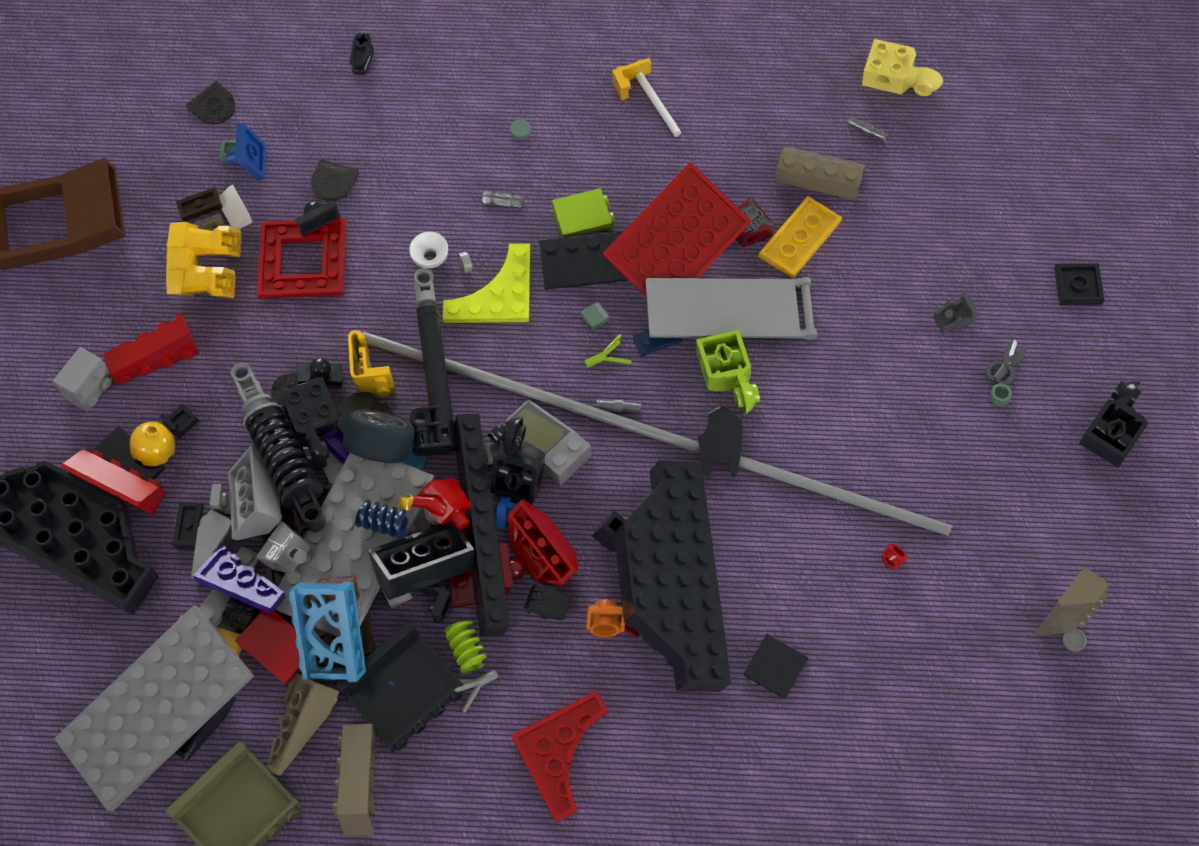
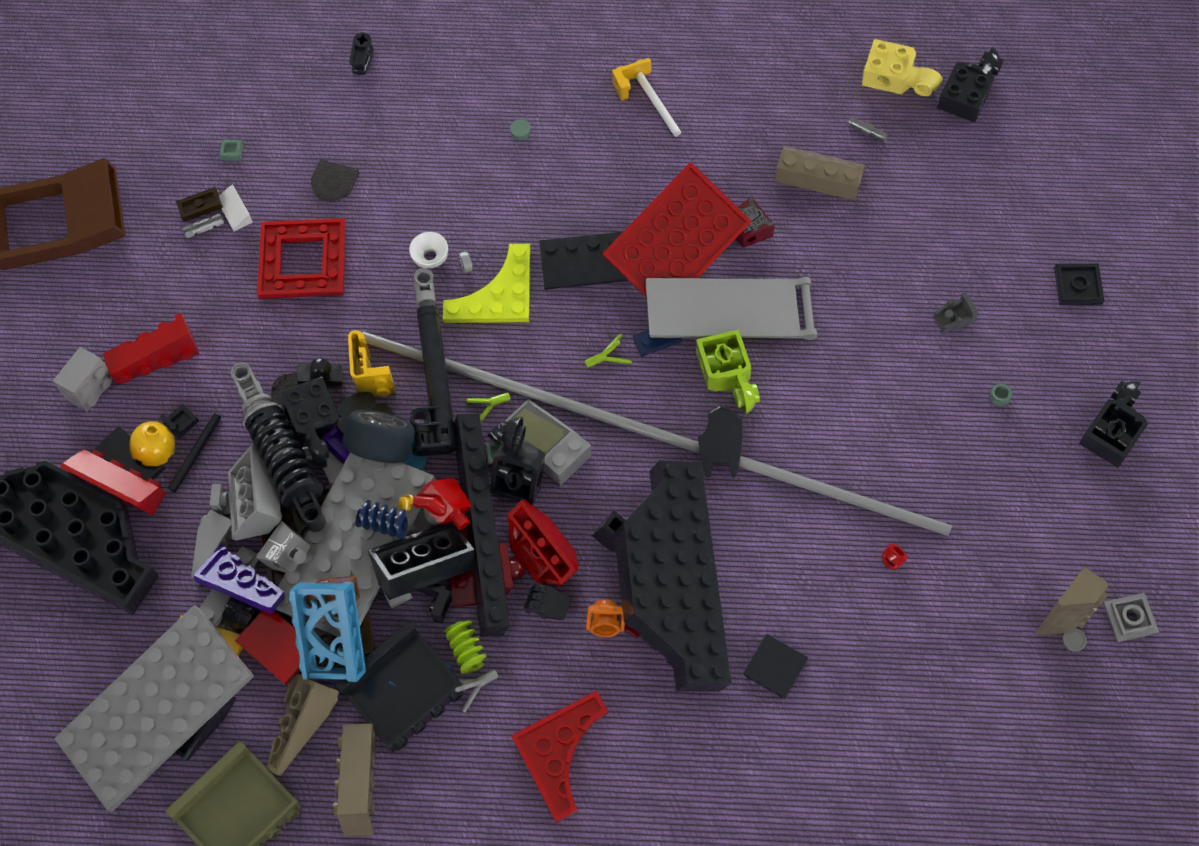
(184, 254): yellow piece -> none
(187, 524): black plate -> none
(192, 456): none -> black bar
(213, 104): clear smoke tile -> none
(248, 152): blue tile -> none
(317, 216): black tile -> none
(491, 401): none -> lime plant
(502, 199): flat silver axle -> none
(503, 509): blue tile -> none
(583, 213): lime panel -> none
(595, 315): sand green tile -> none
(618, 405): flat silver bar -> none
(800, 237): yellow tile -> none
(970, 86): none -> black brick
(1007, 364): dark grey piece -> none
(1123, 627): none -> light grey piece

